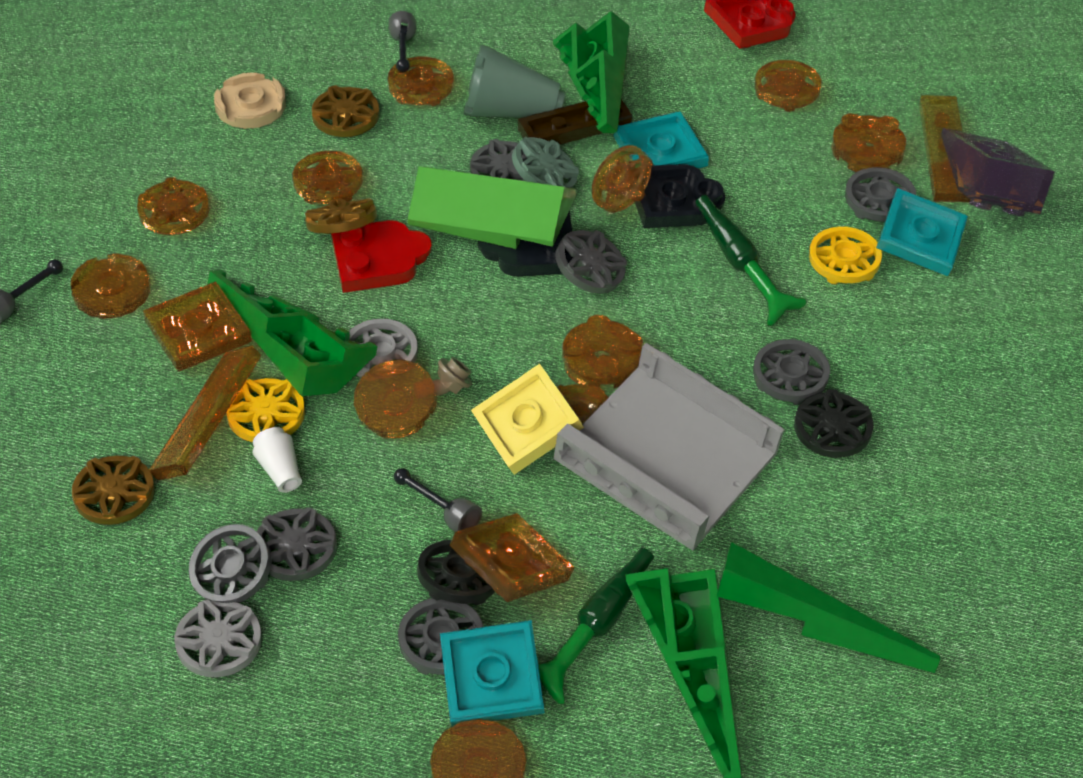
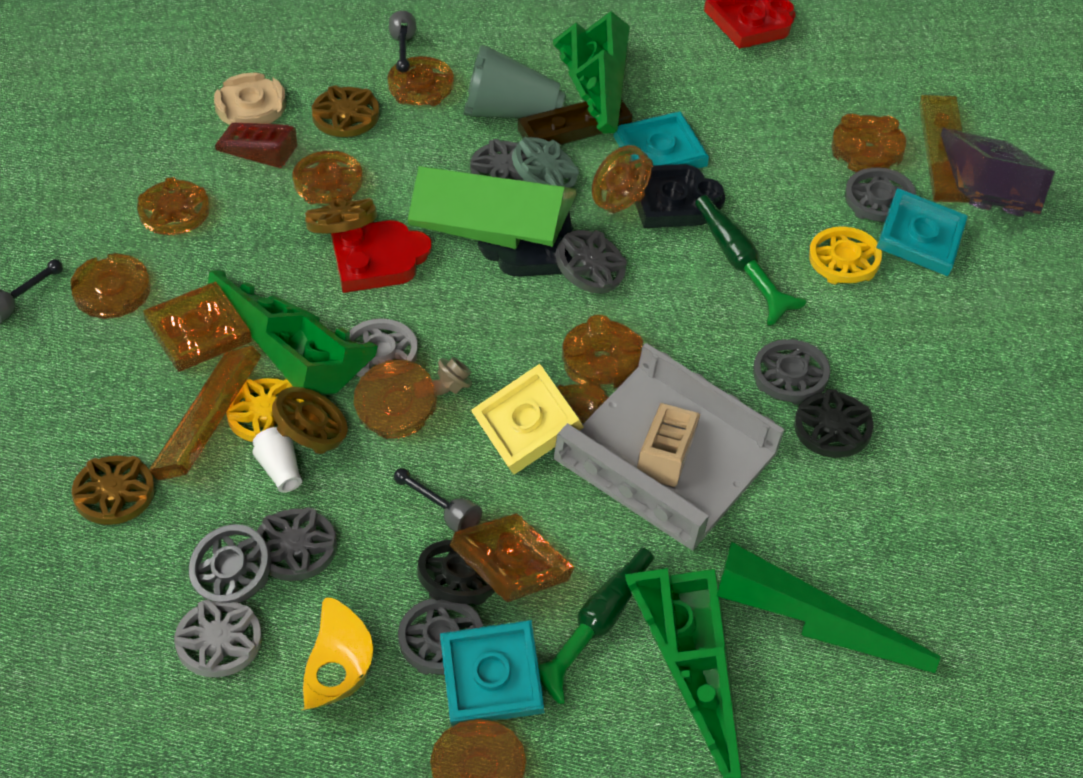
(267, 144): none -> clear red slope
(310, 419): none -> pearl gold wheel
(341, 641): none -> yellow piece
(666, 446): none -> tan slope
(787, 84): clear orange wheel -> none

